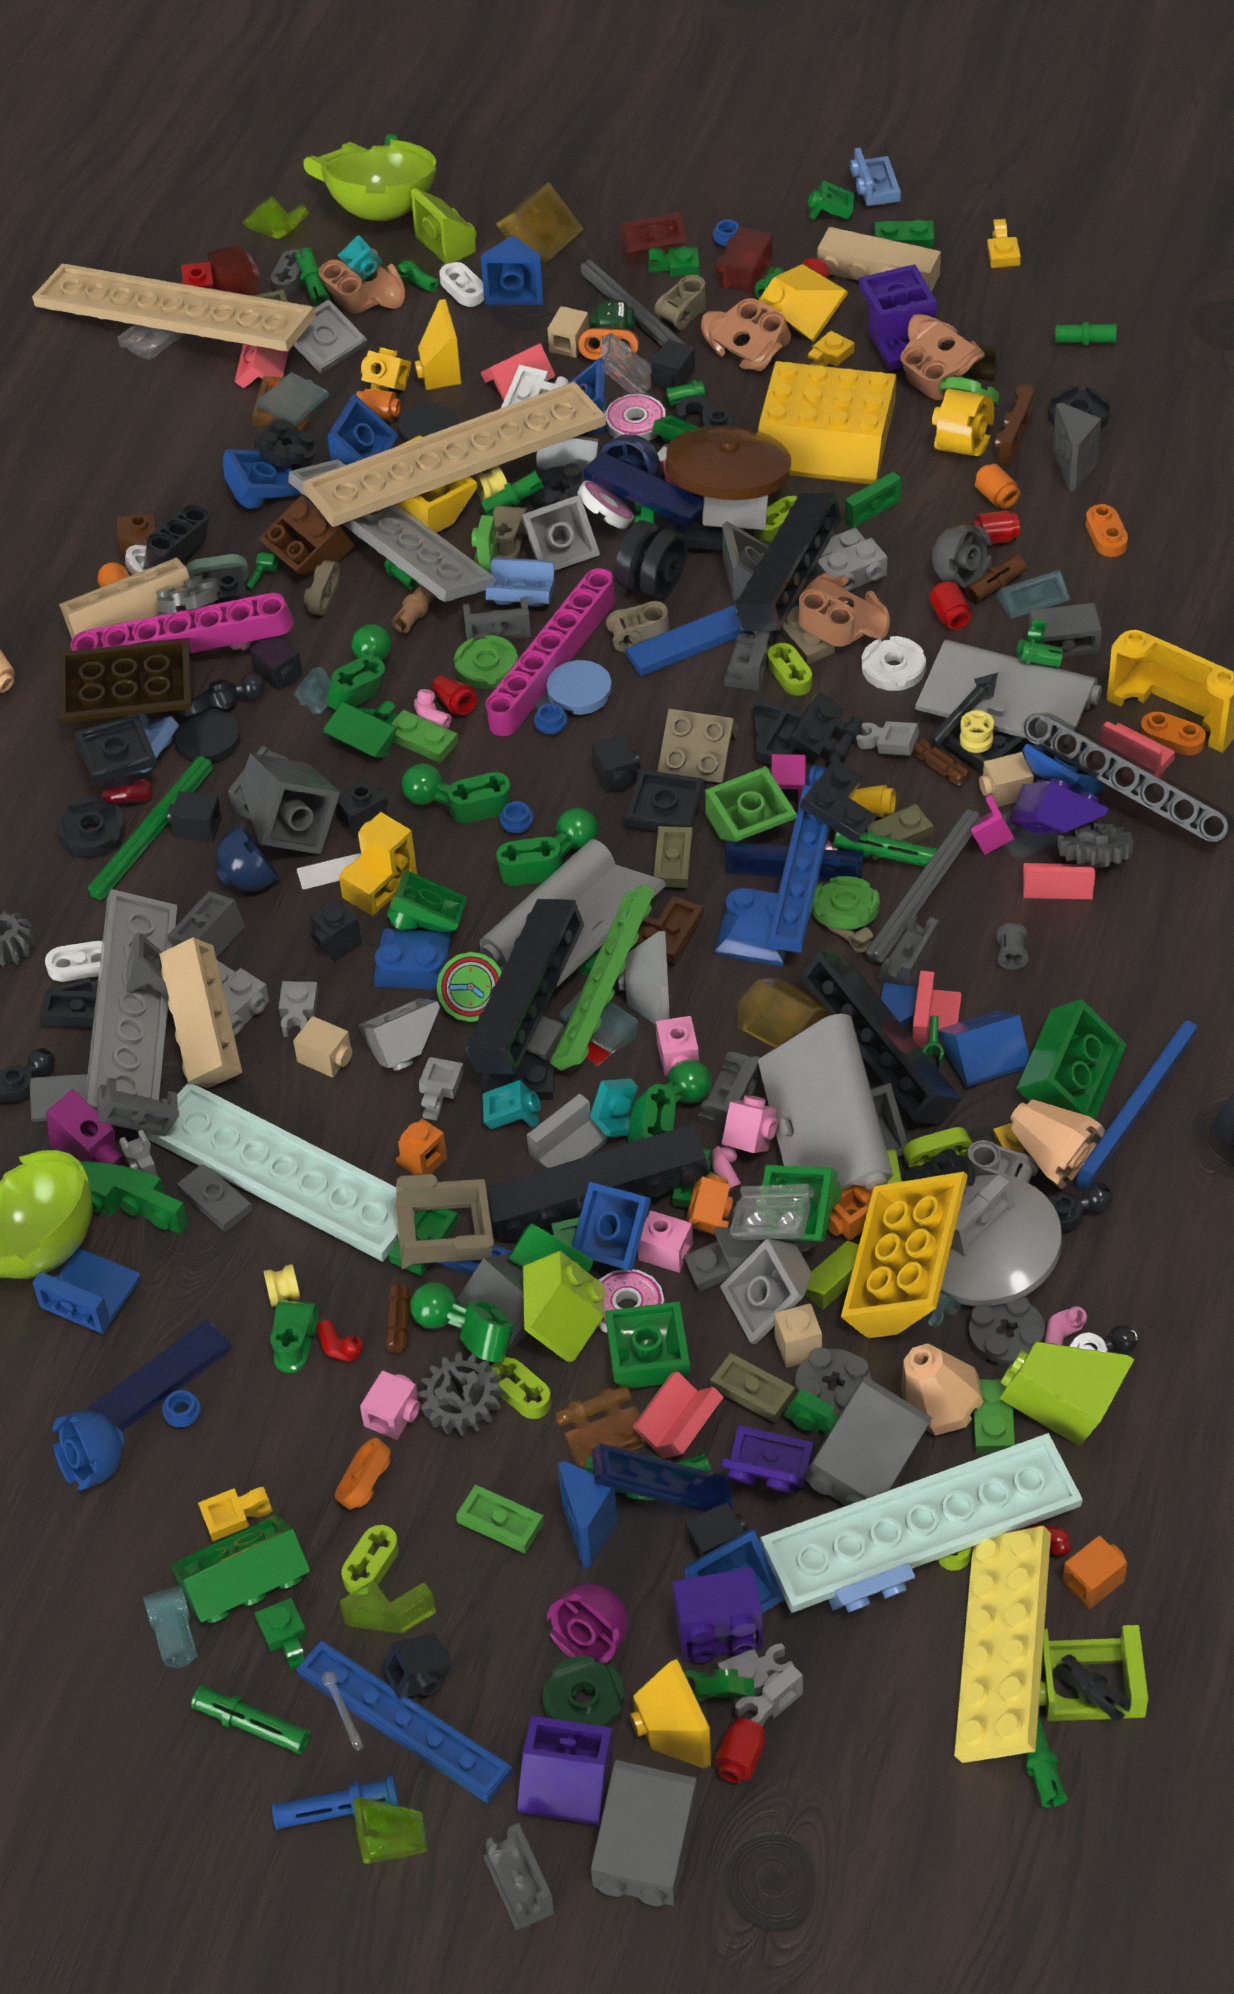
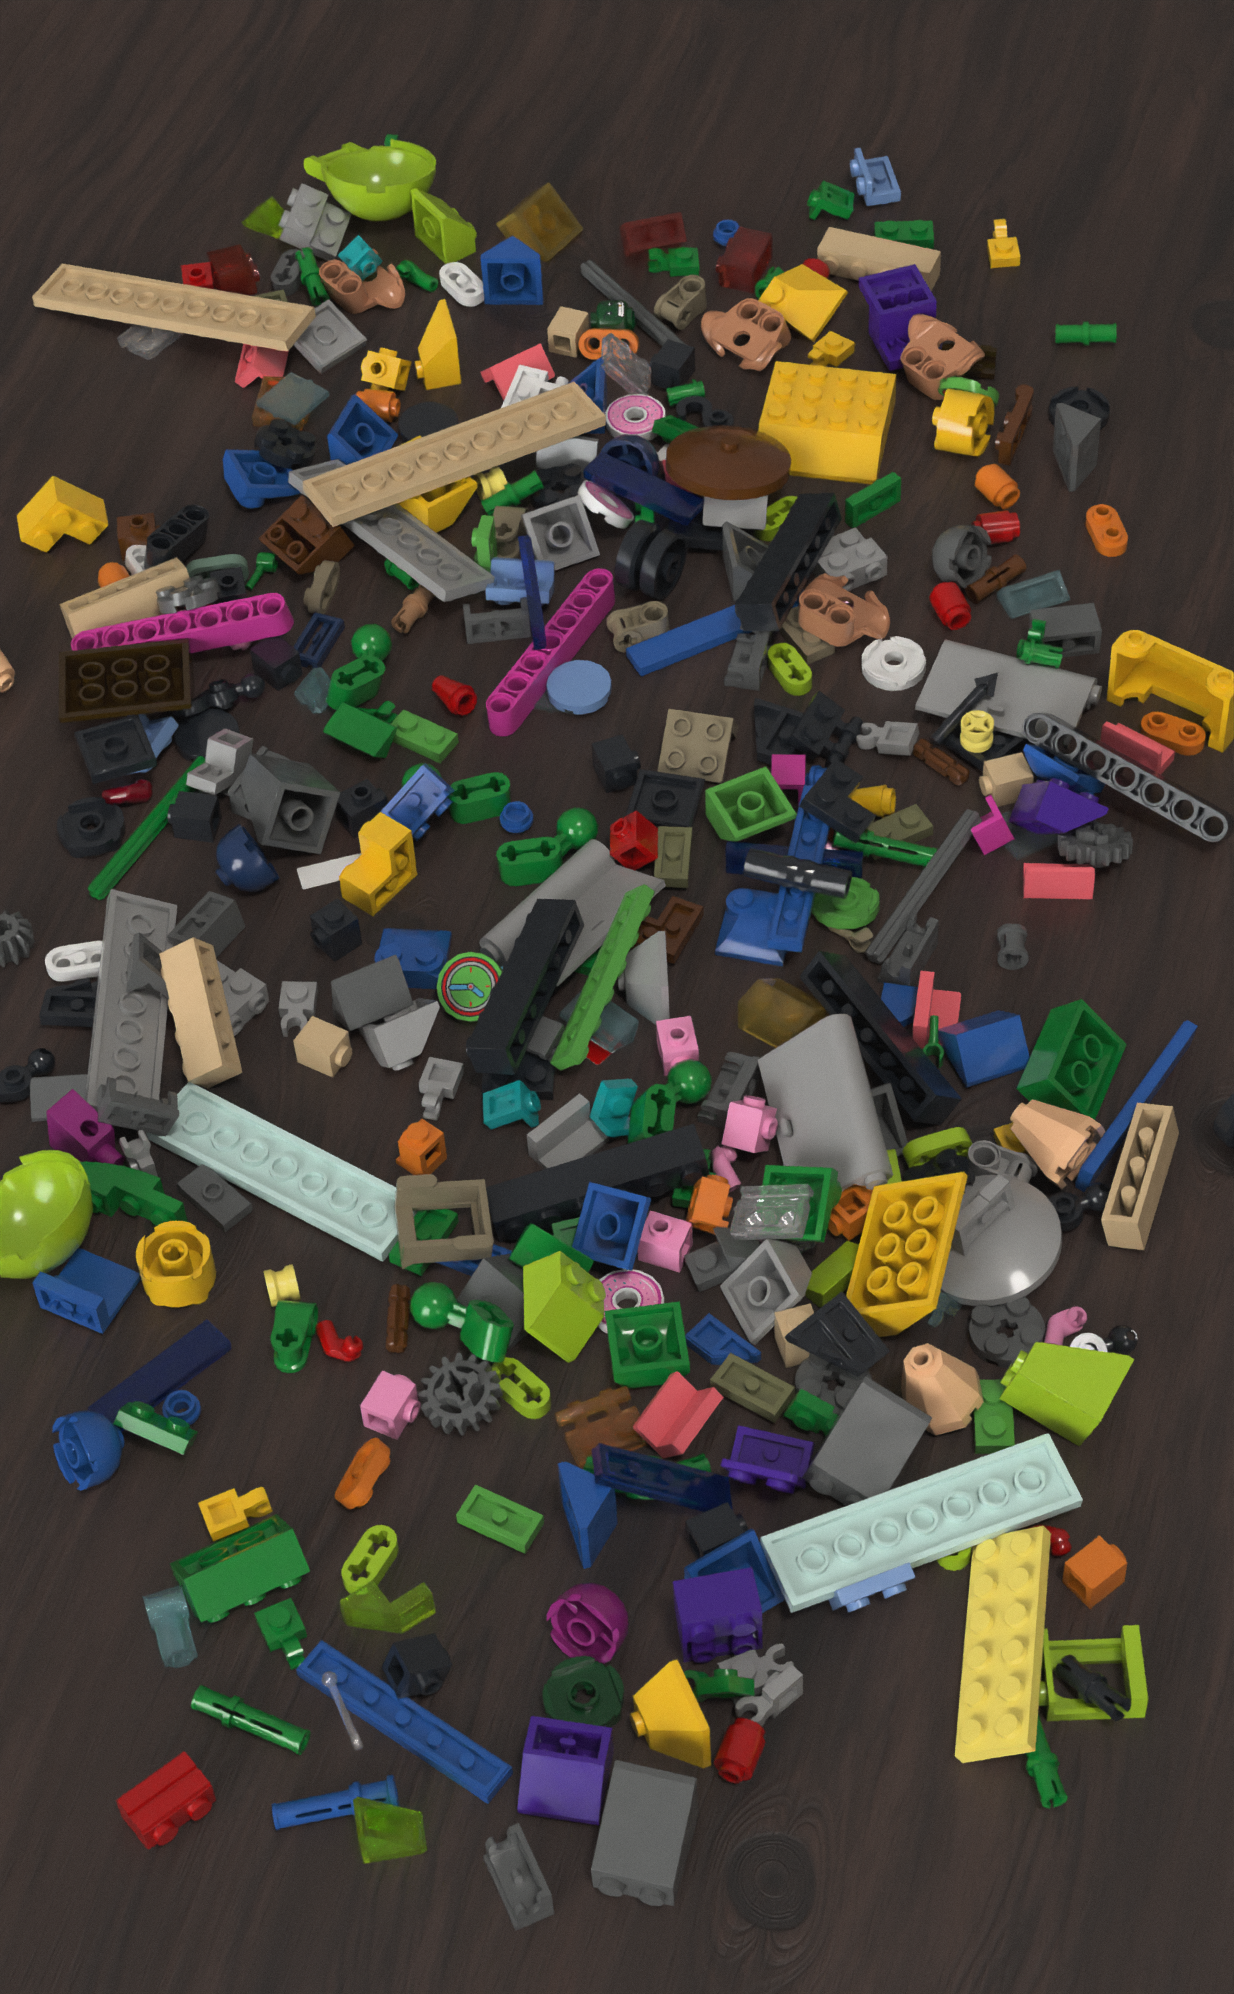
(61, 510): none -> yellow brick
(167, 1801): none -> red brick
(168, 1432): none -> green plate
(176, 1265): none -> yellow brick
(224, 762): none -> light grey brick
(313, 222): none -> light grey plate
(321, 642): none -> dark blue tile
(370, 993): none -> dark grey slope
(419, 800): none -> blue bracket
(425, 905): green slope -> none
(426, 709): bright pink arm -> none
(484, 661): bright green tile -> none
(532, 592): none -> clear blue tile
(550, 719): blue plate -> none
(633, 841): none -> red brick
(716, 1341): none -> blue tile
(797, 873): none -> black axle
(840, 1337): none -> black wing
(1140, 1176): none -> tan brick

